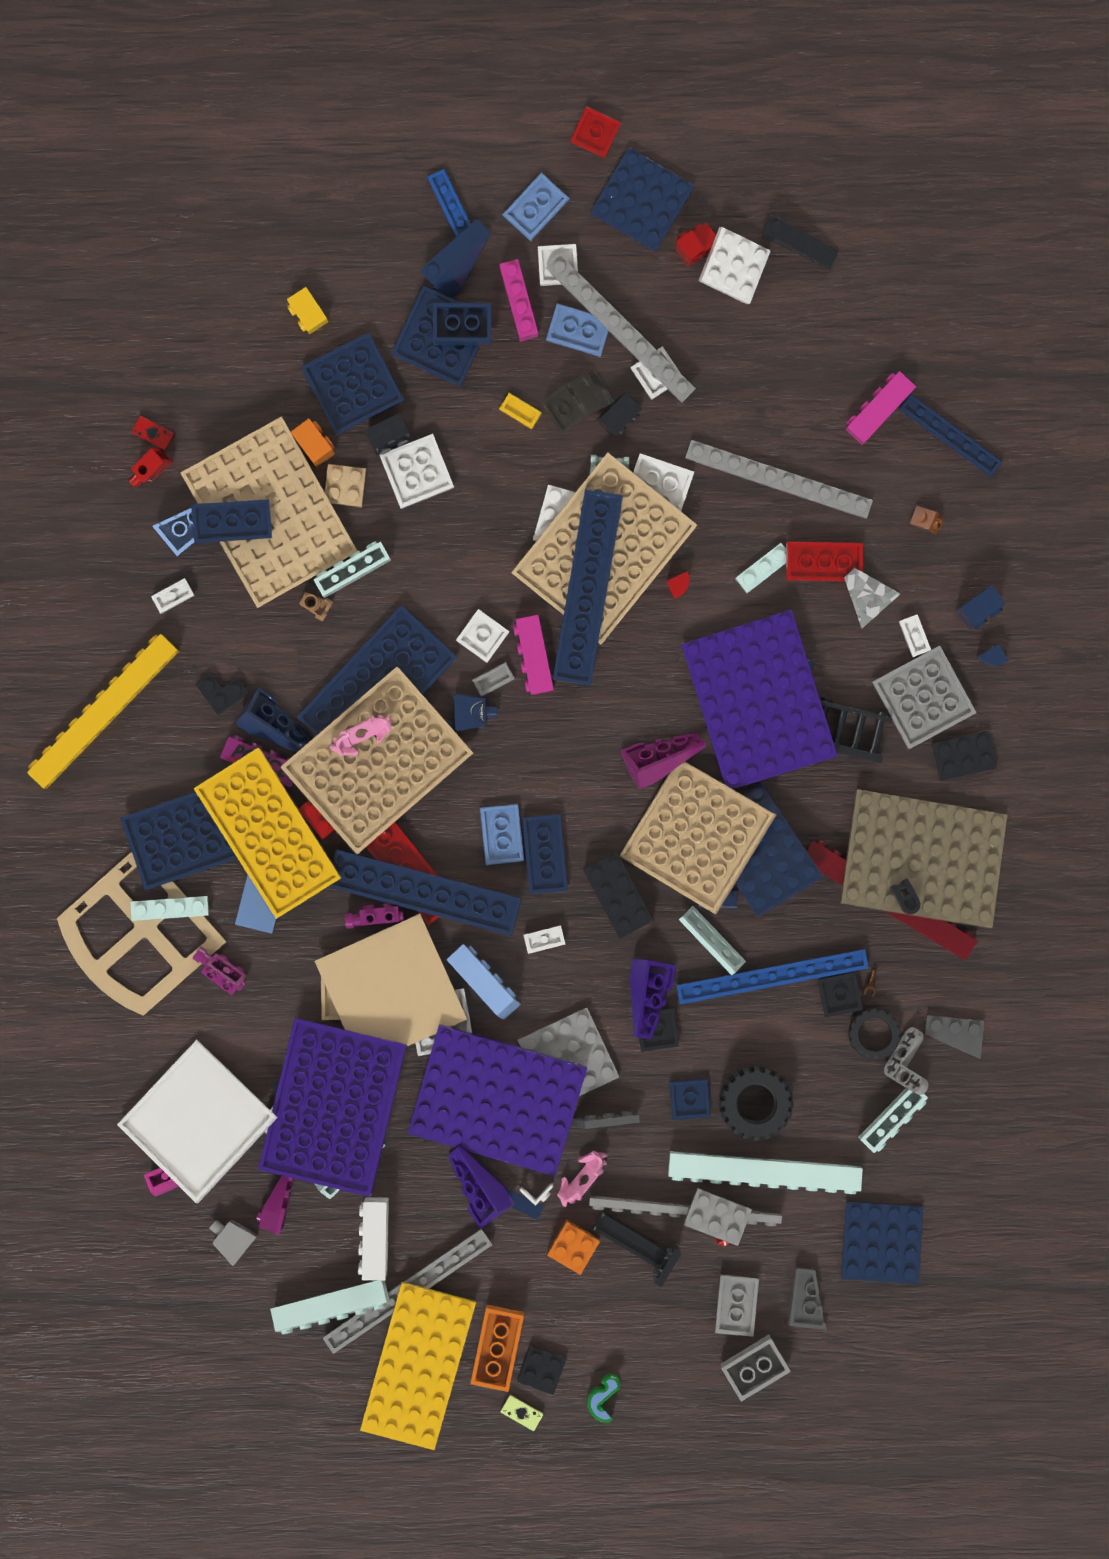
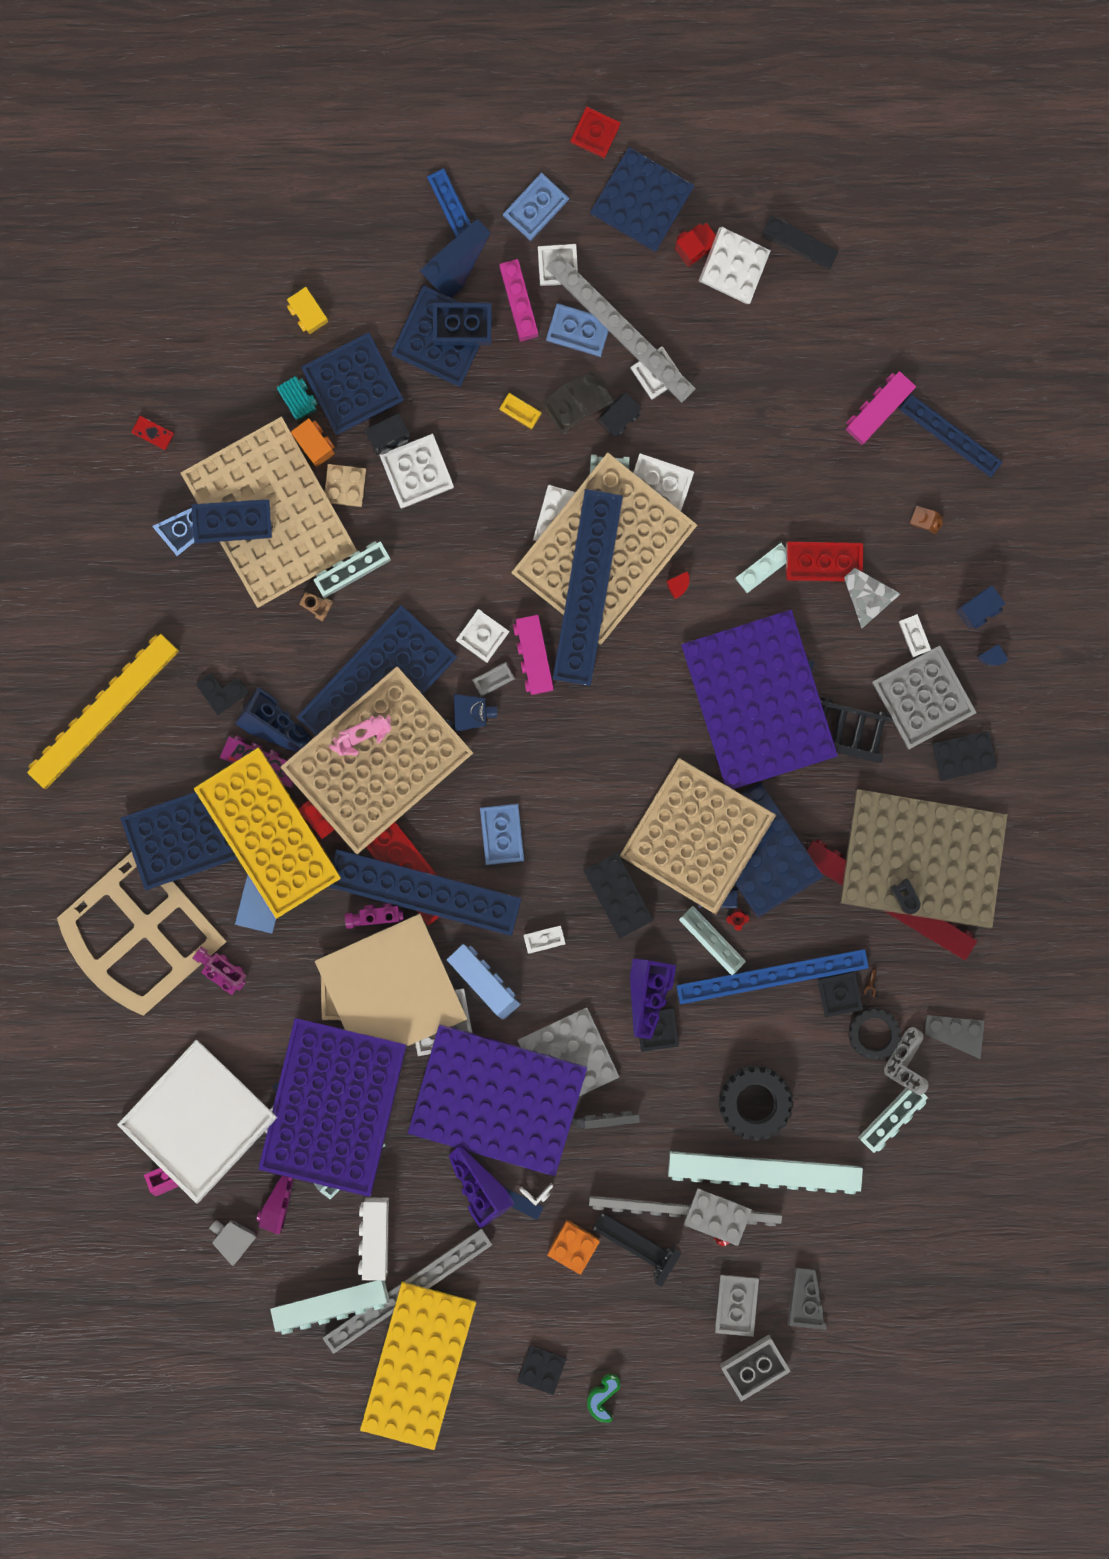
(156, 463): red torso -> none
(169, 908): light aqua plate -> none
(172, 596): white plate -> none
(296, 398): none -> teal brick
(497, 1348): orange brick -> none
(521, 1412): yellowish green tile -> none
(545, 854): dark blue plate -> none
(593, 1168): bright pink piece -> none
(654, 761): magenta wedge -> none
(690, 1099): dark blue tile -> none
(737, 924): none -> red plate
(778, 479): light grey plate -> none
(881, 1242): dark blue plate -> none

